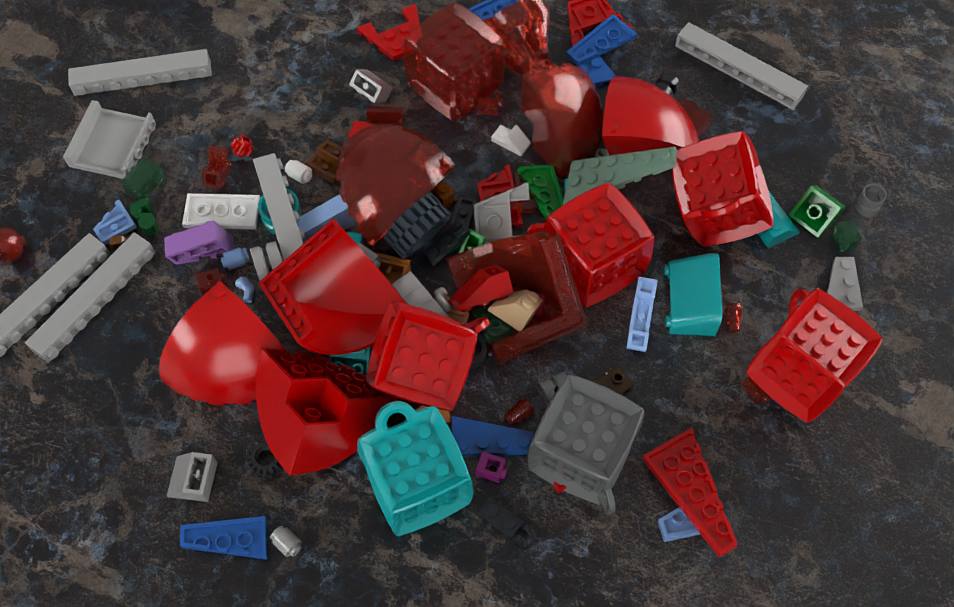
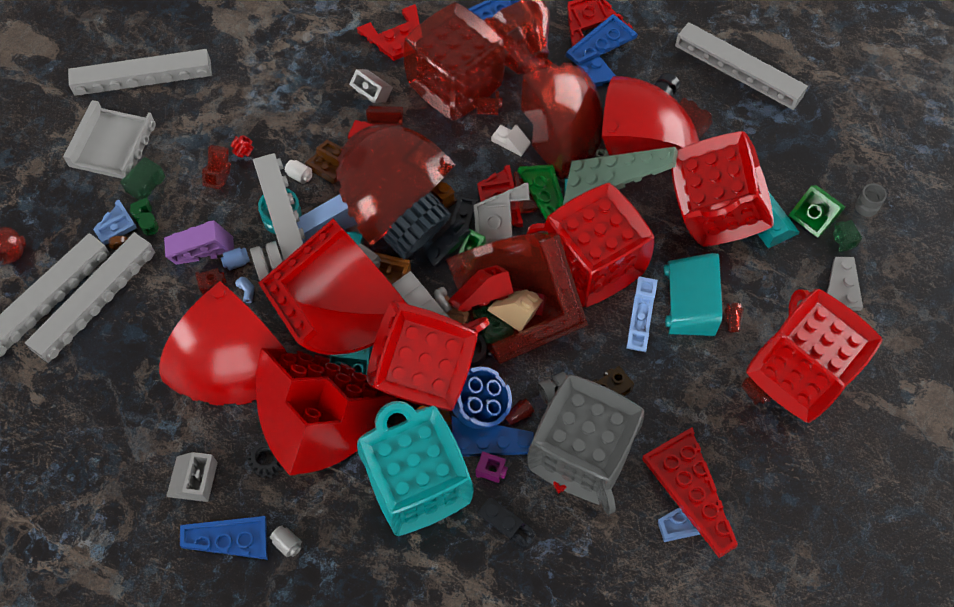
(227, 210): white tile -> none
(483, 399): none -> blue cylinder

